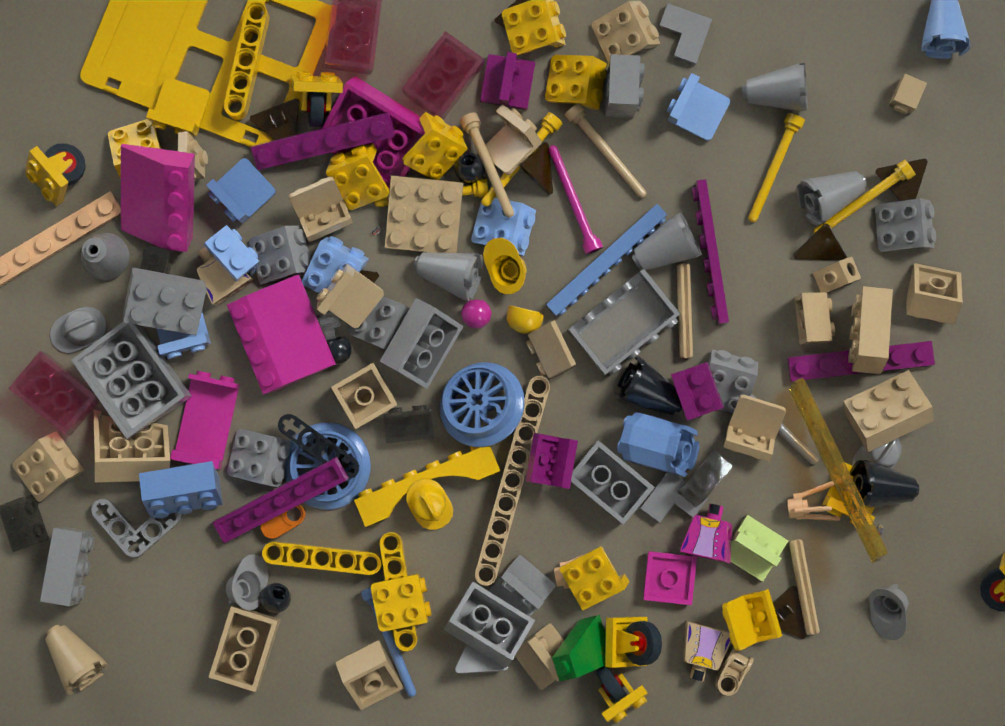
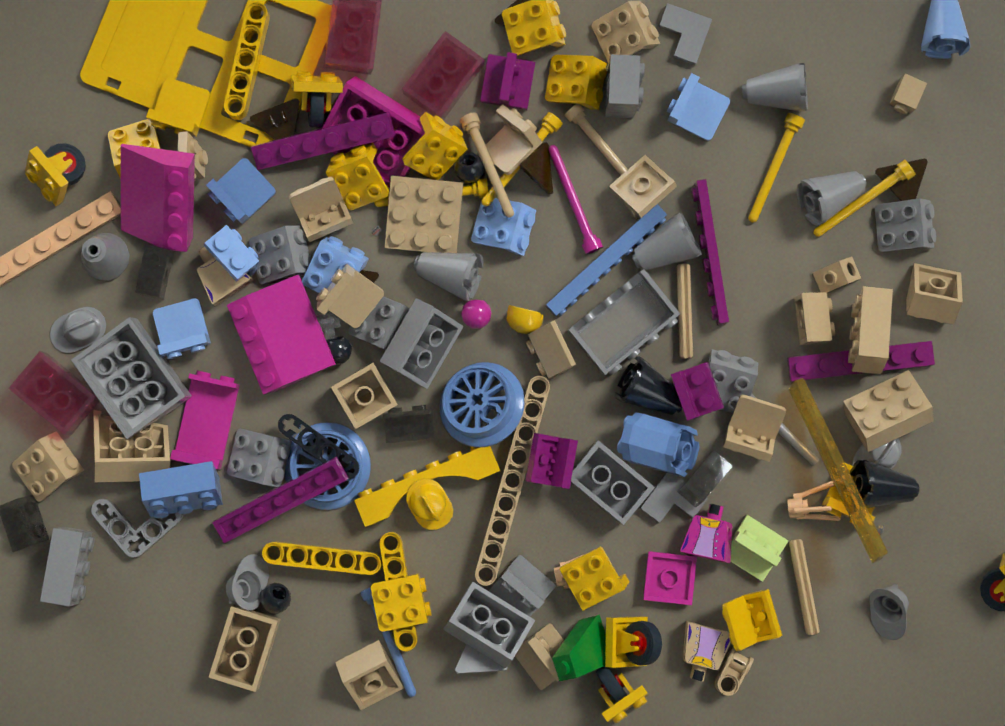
(74, 659): tan cone -> none
(164, 301): light grey brick -> none
(281, 524): orange piece -> none
(504, 265): yellow piece -> none
(642, 187): none -> tan bracket
(790, 613): dark brown piece -> none
(821, 246): dark brown piece -> none

